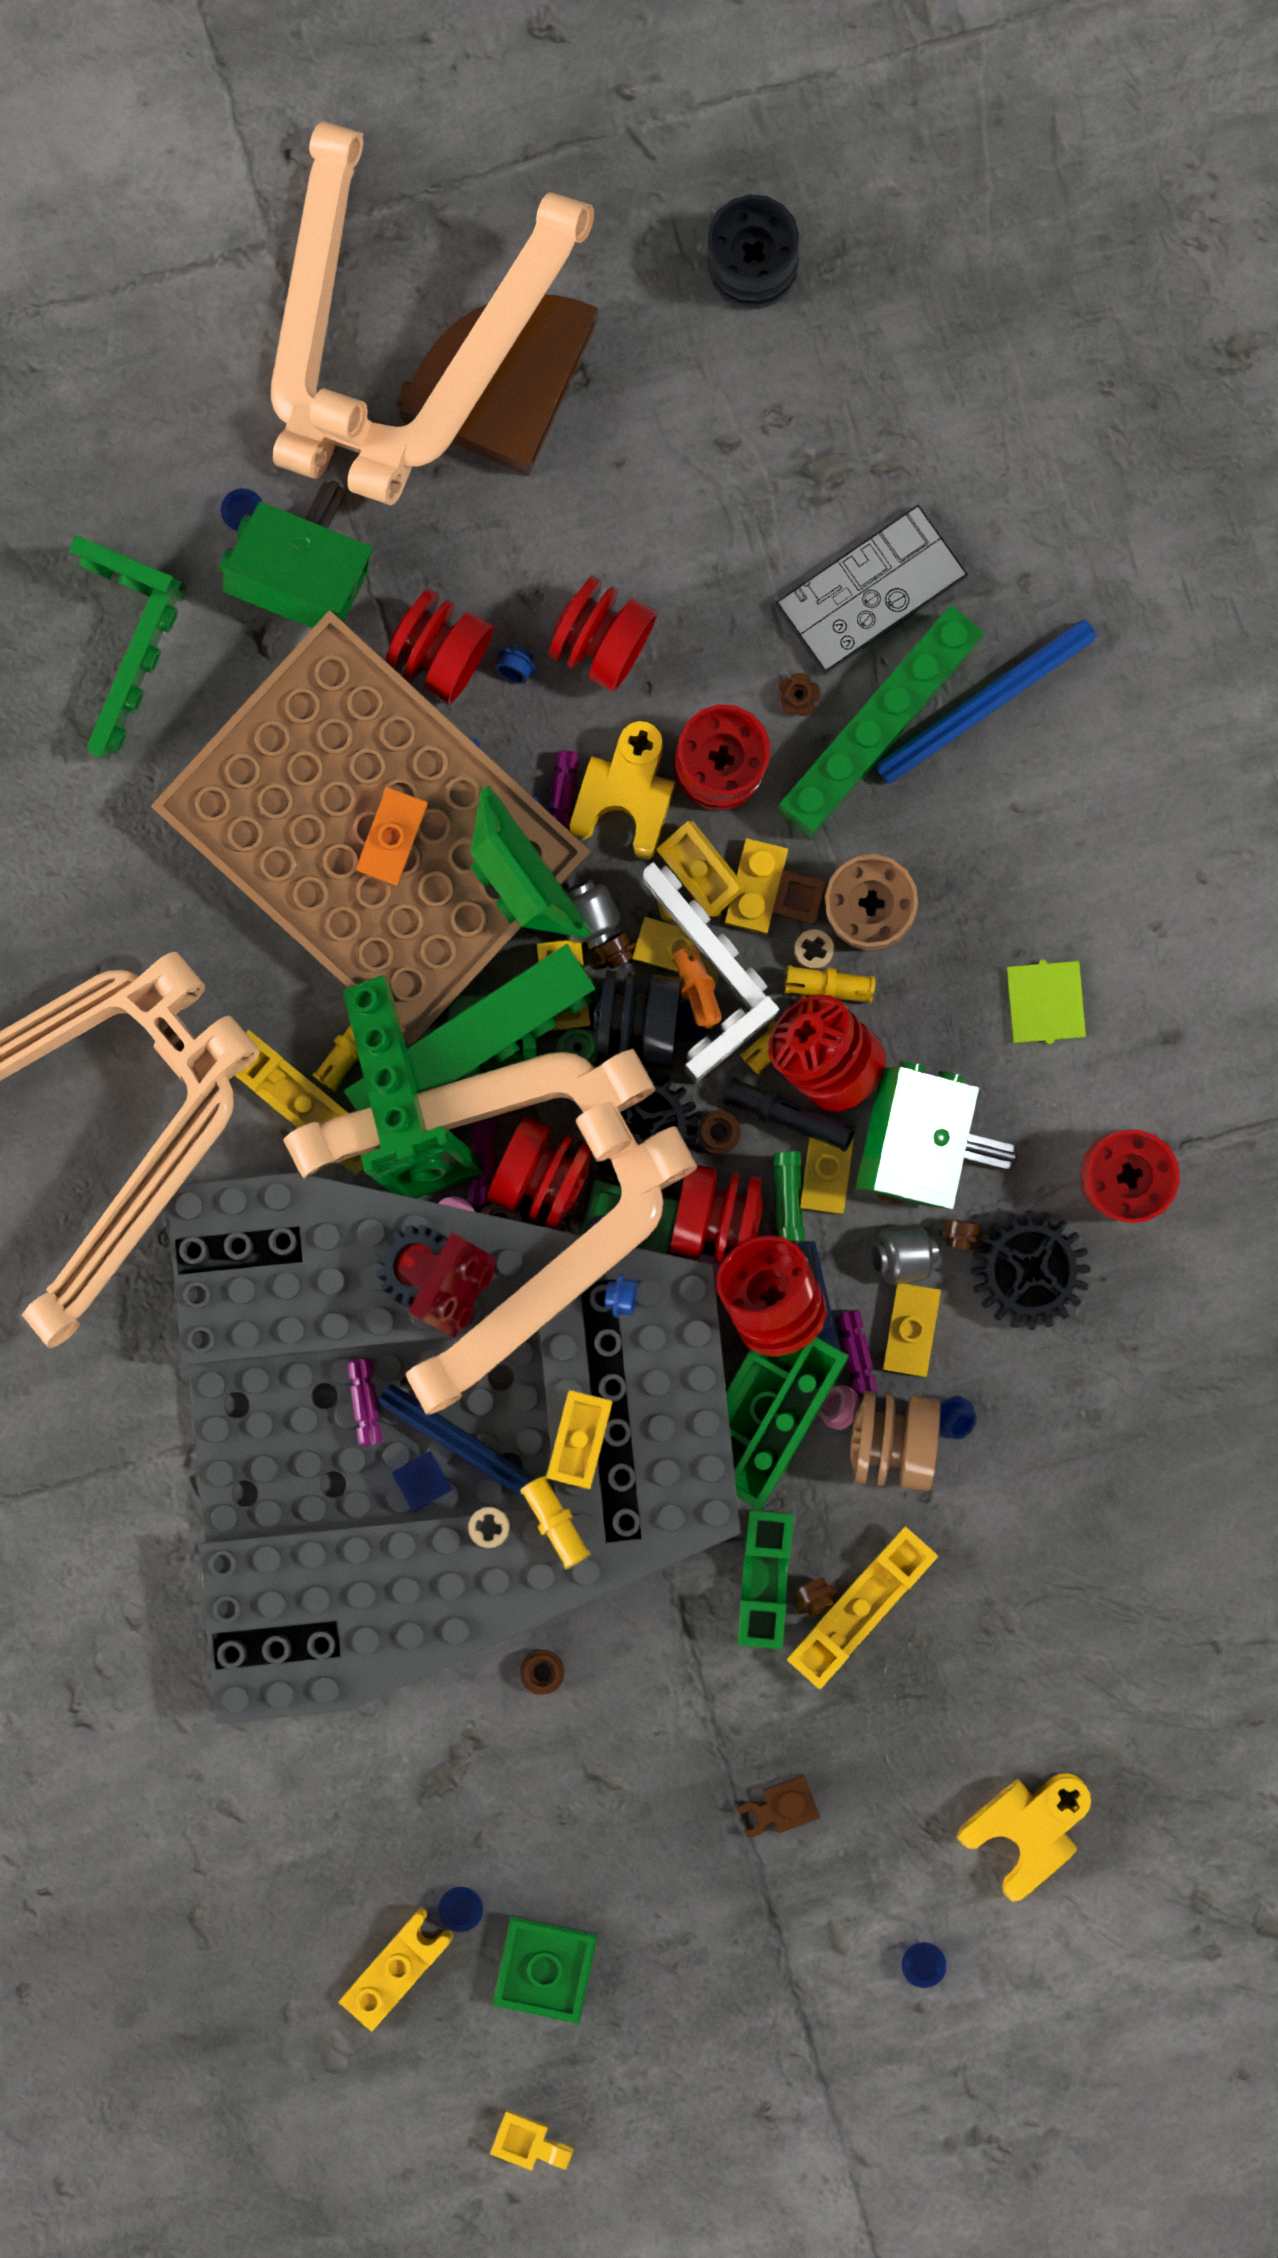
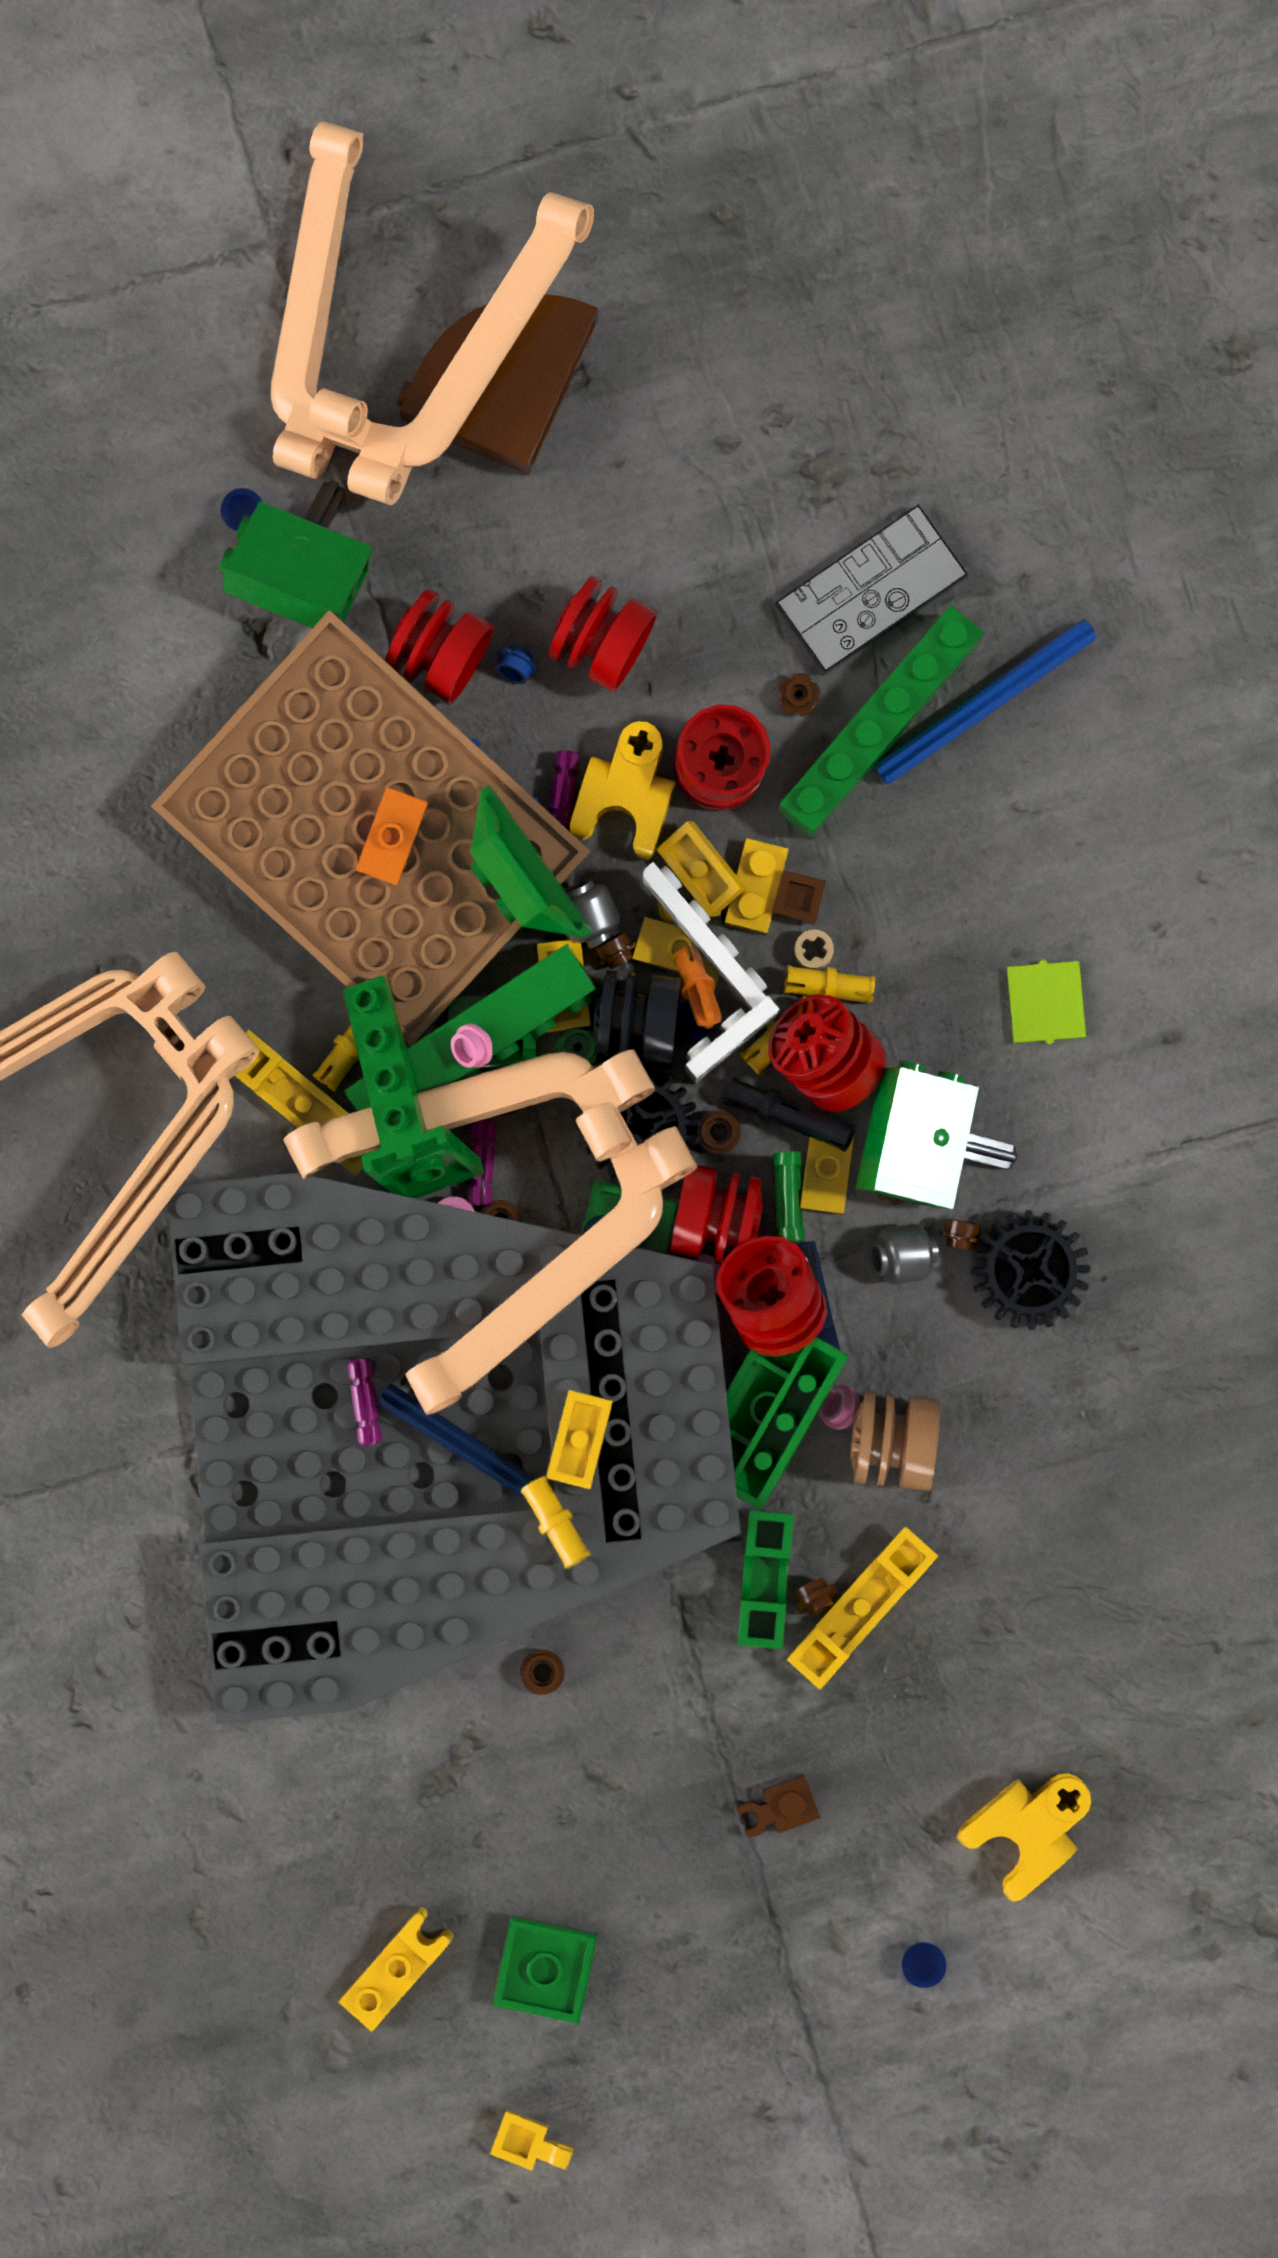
(143, 651): green bracket -> none
(422, 1481): clear blue plate -> none
(435, 1276): dark red plate -> none
(461, 1909): clear blue plate -> none
(471, 1046): none -> bright pink plate
(499, 1518): tan bush -> none
(540, 1173): red wheel -> none
(621, 1296): blue plate -> none
(753, 229): black wheel -> none
(853, 884): medium nougat wheel -> none
(856, 1347): magenta axle -> none
(911, 1330): yellow plate -> none
(956, 1418): clear blue plate -> none
(1151, 1190): red wheel -> none

